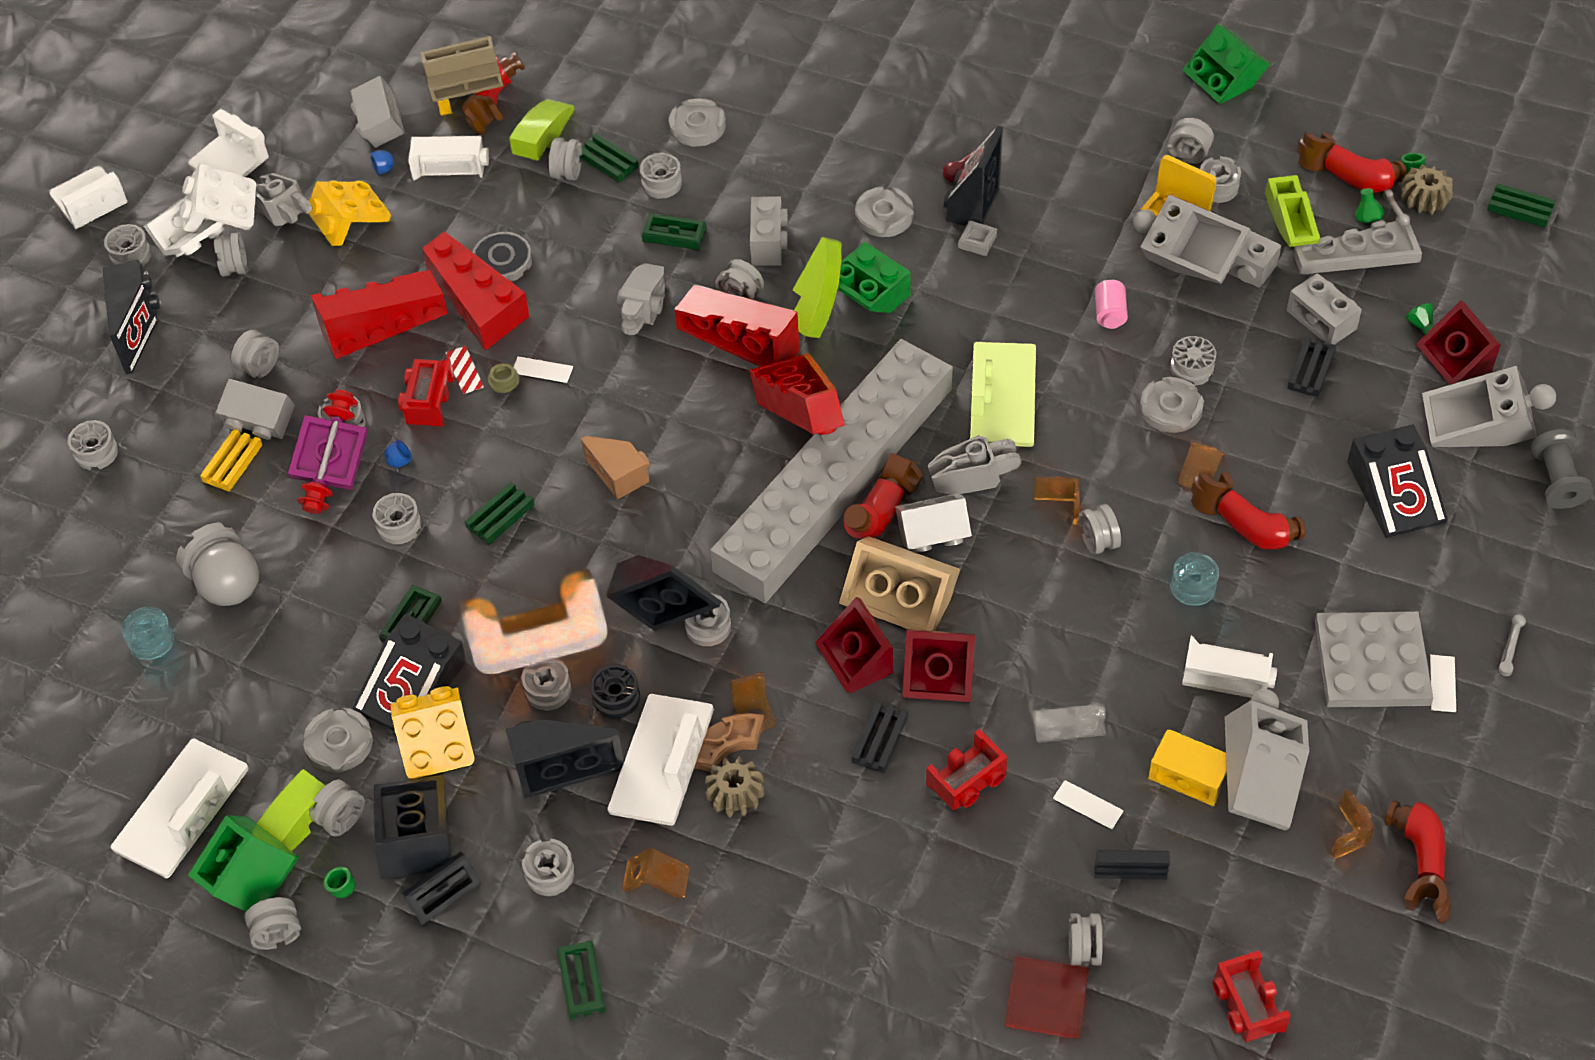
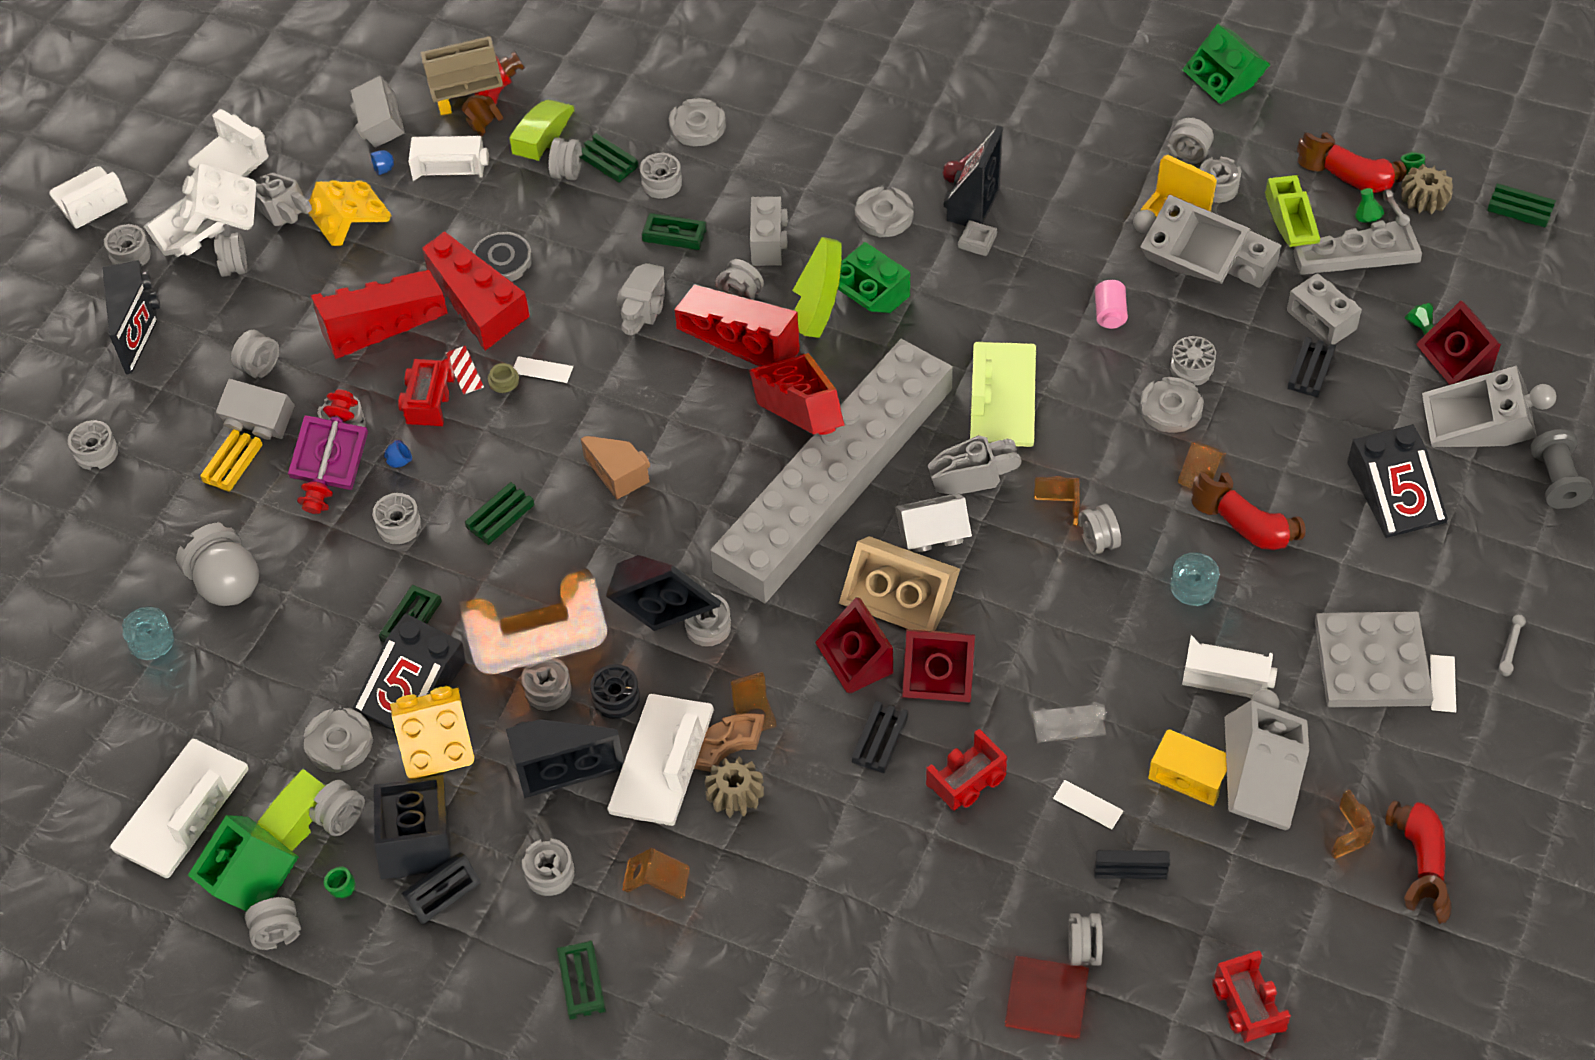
(879, 506): piece -> none

